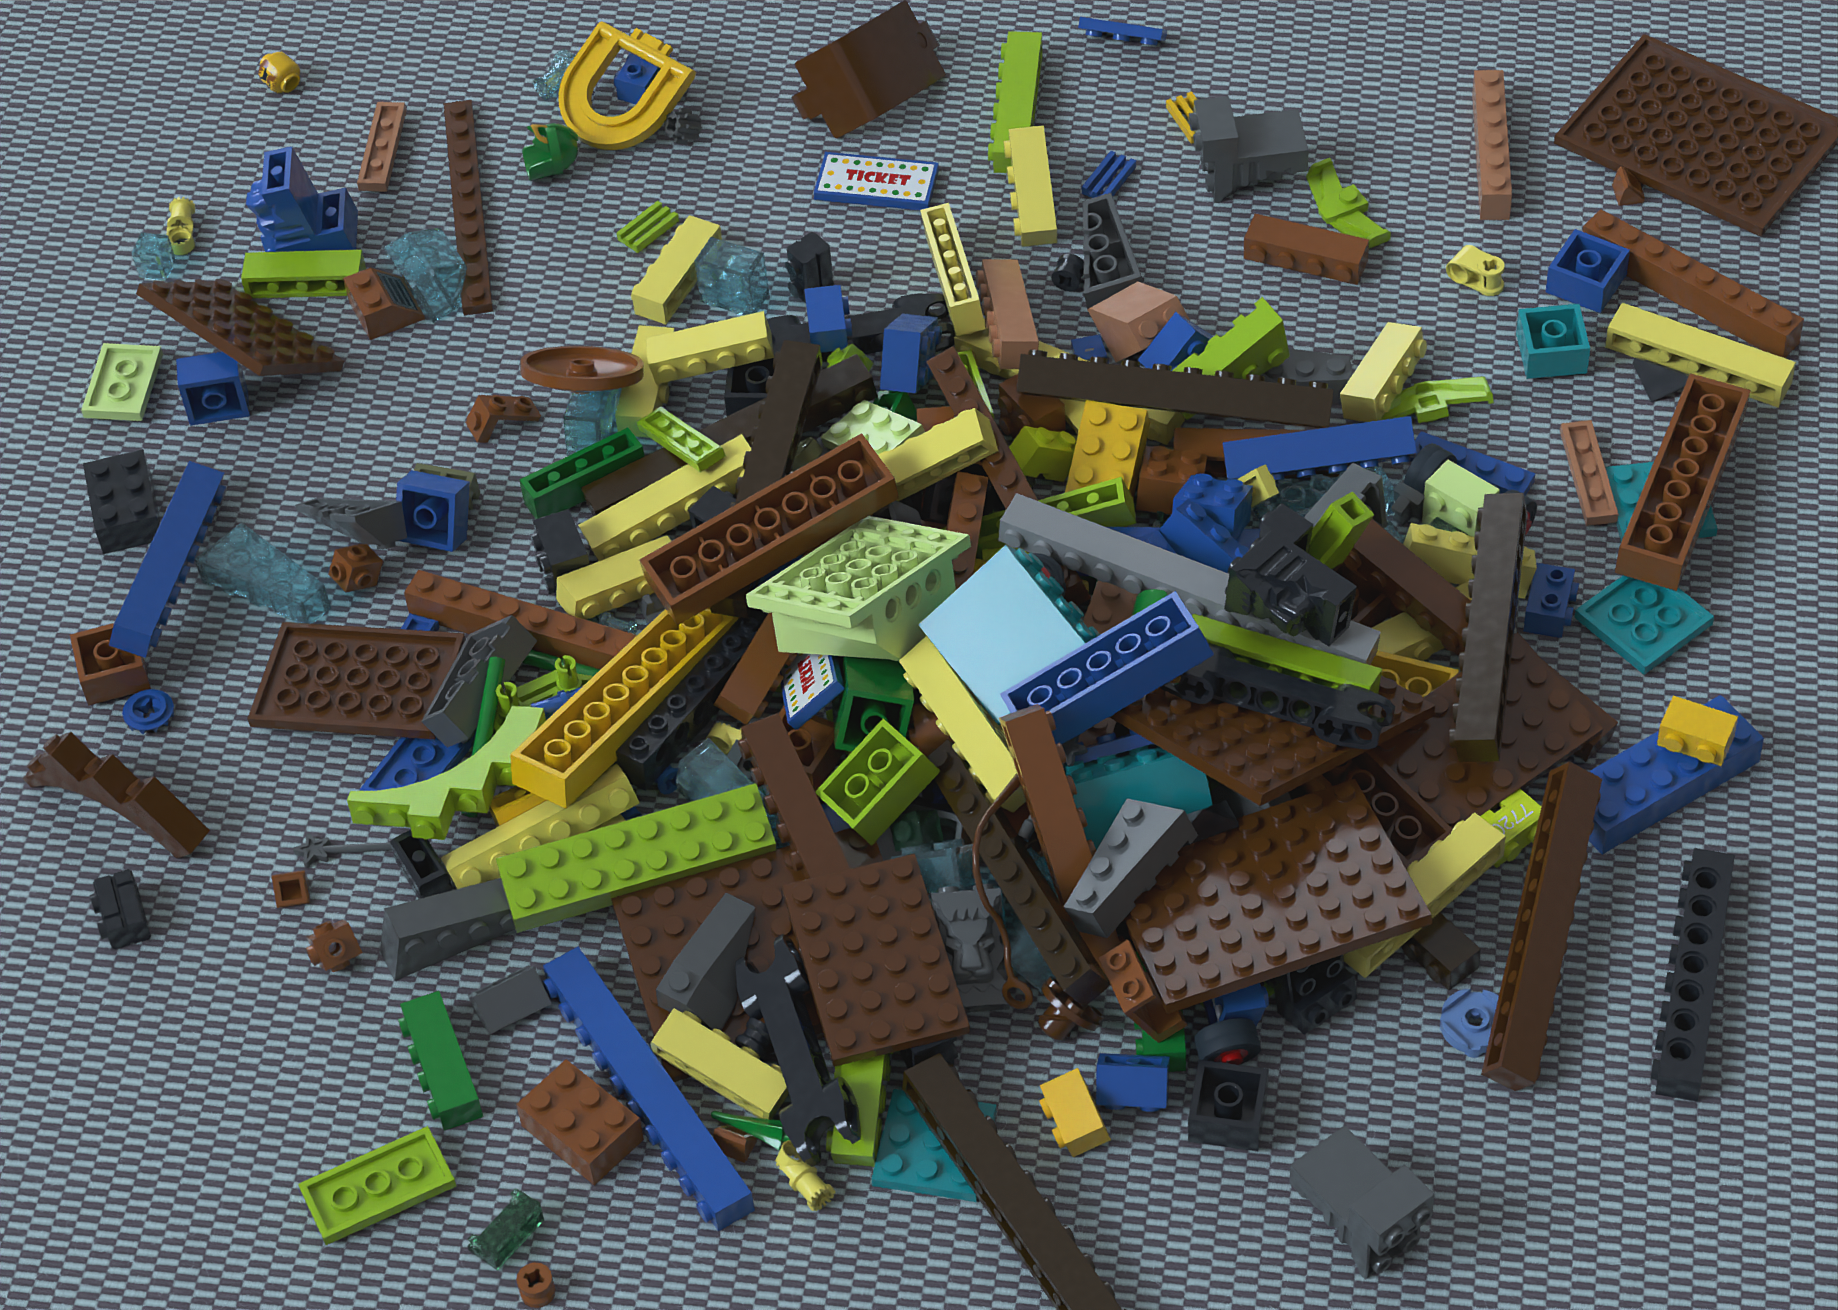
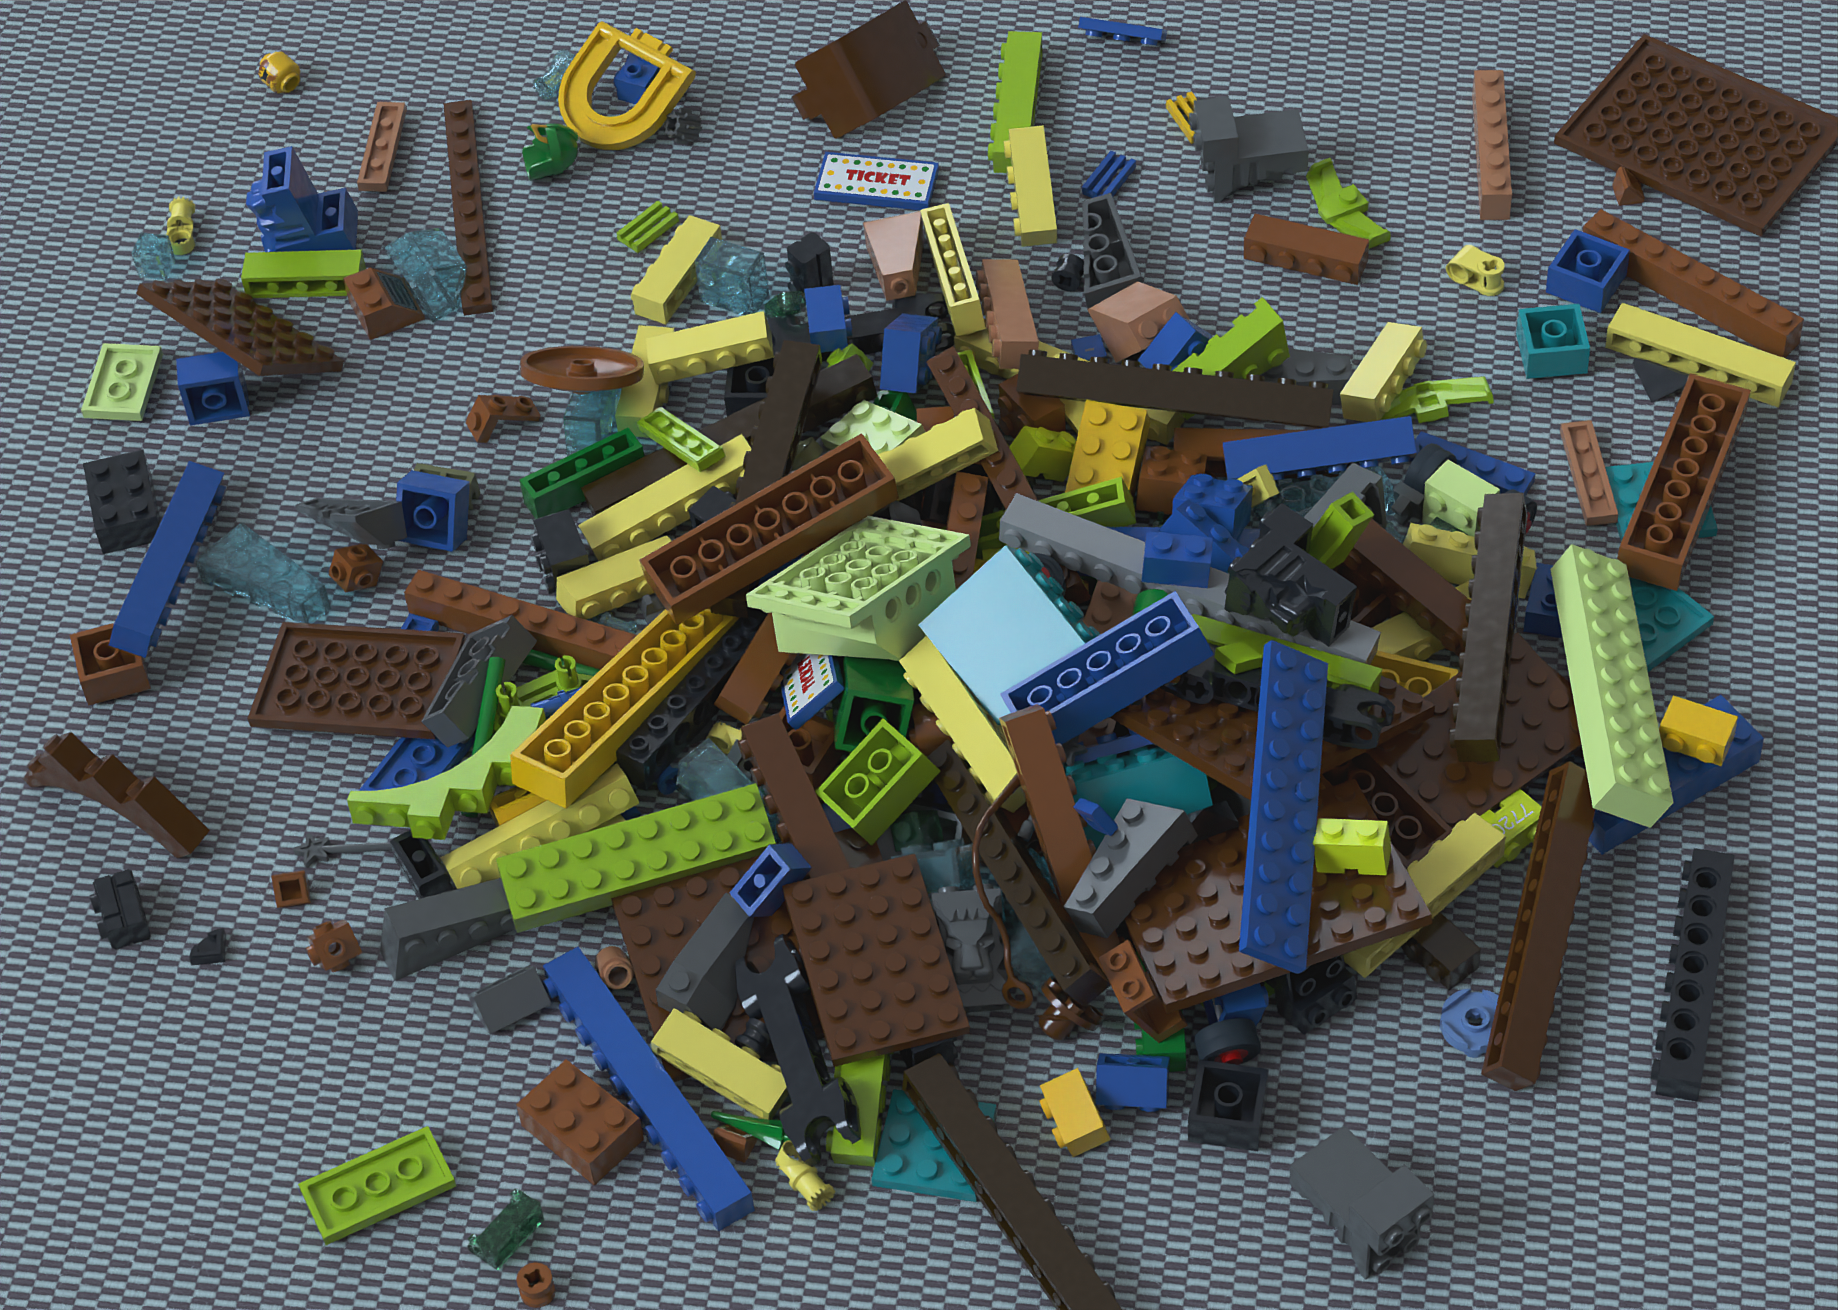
(141, 703): blue gear -> none
(210, 949): none -> black tile
(441, 1061): green brick -> none
(614, 967): none -> nougat brick
(761, 886): none -> blue brick
(785, 304): none -> clear green plate
(896, 252): none -> slope
(1096, 816): none -> blue tile
(1177, 559): none -> blue brick
(1238, 657): none -> lime tile
(1284, 808): none -> blue plate
(1352, 845): none -> neon yellow brick
(1611, 687): none -> yellowish green brick

